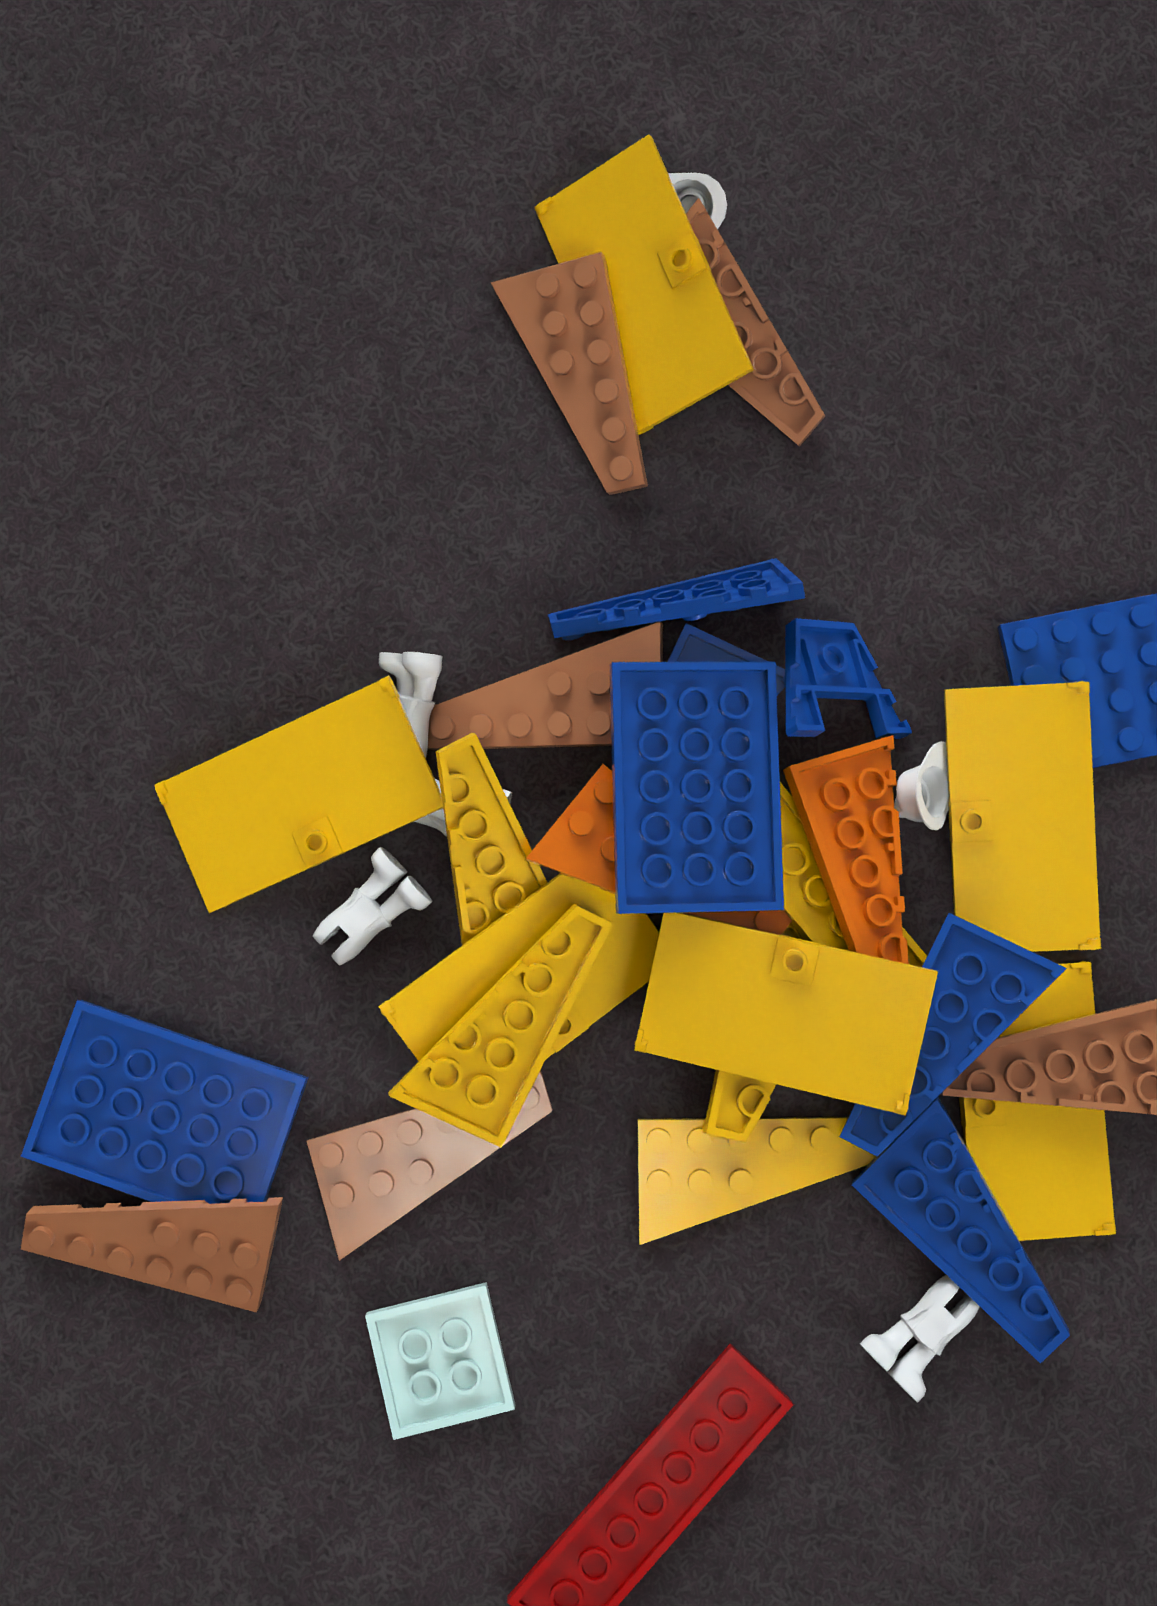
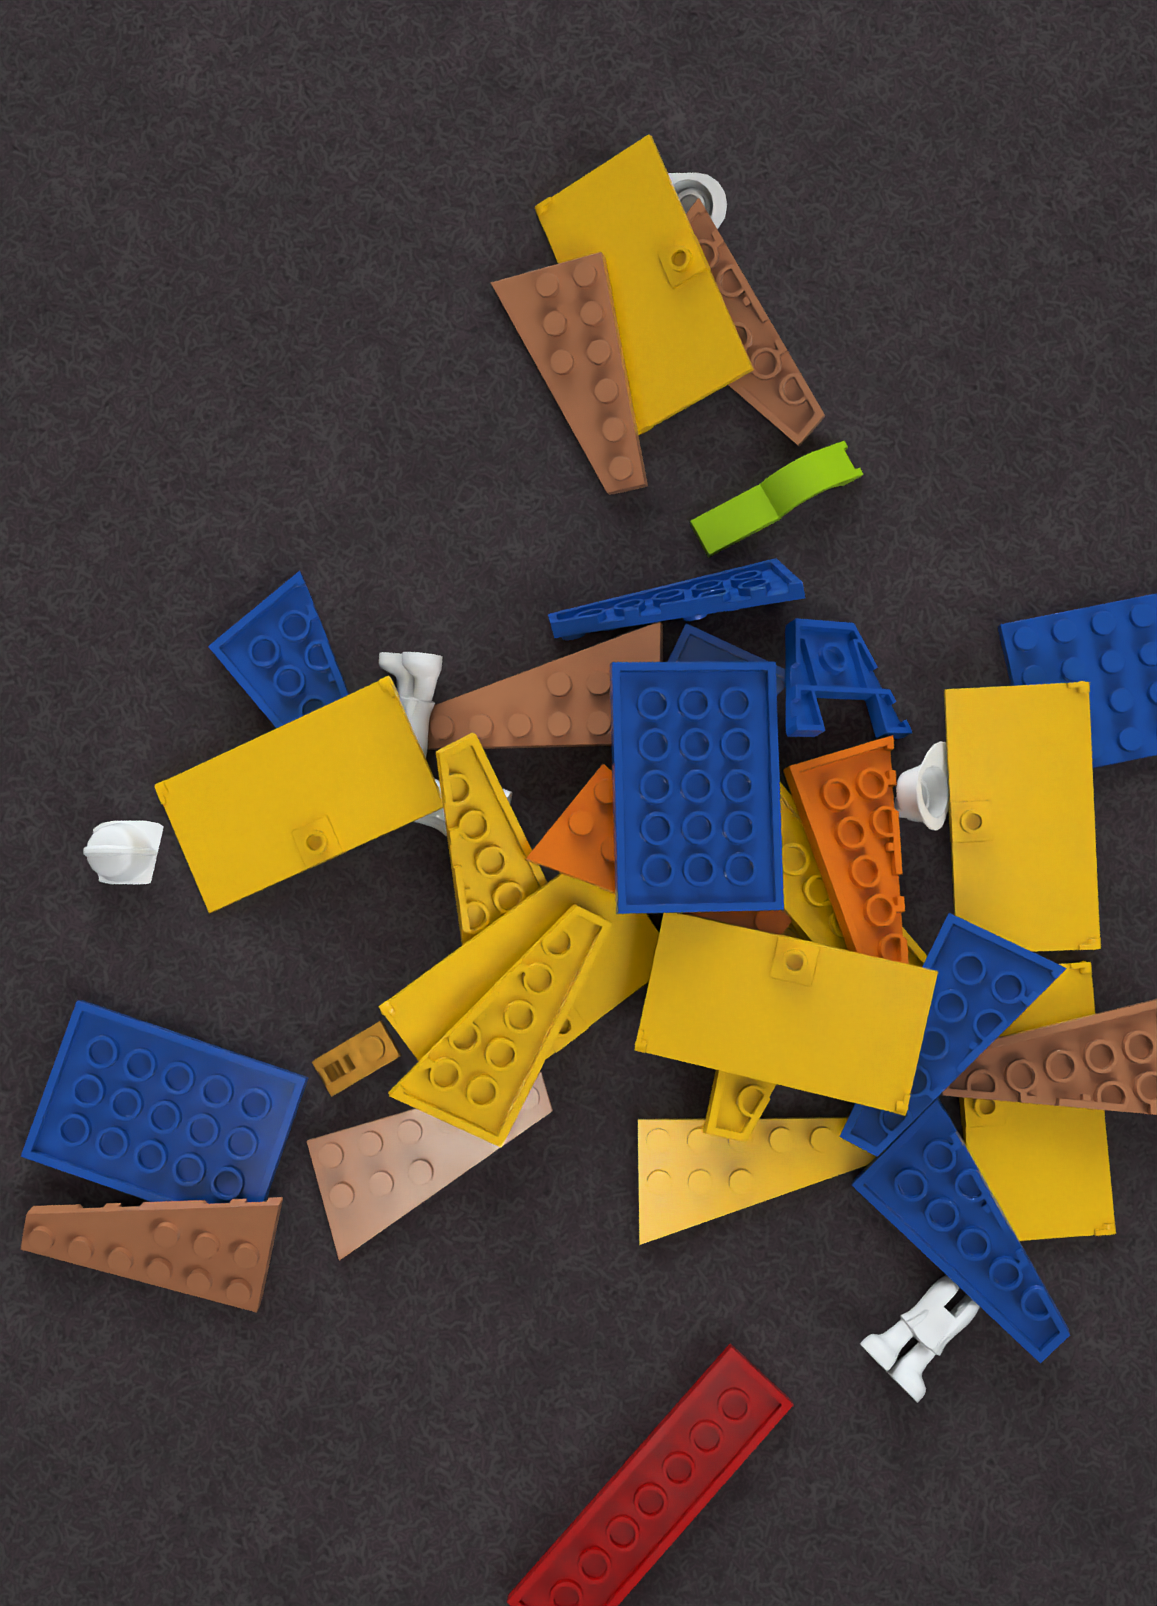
(124, 851): none -> white piece
(283, 655): none -> blue wing
(356, 1058): none -> pearl gold plate
(363, 916): white piece -> none
(440, 1361): light aqua plate -> none
(774, 497): none -> lime piece

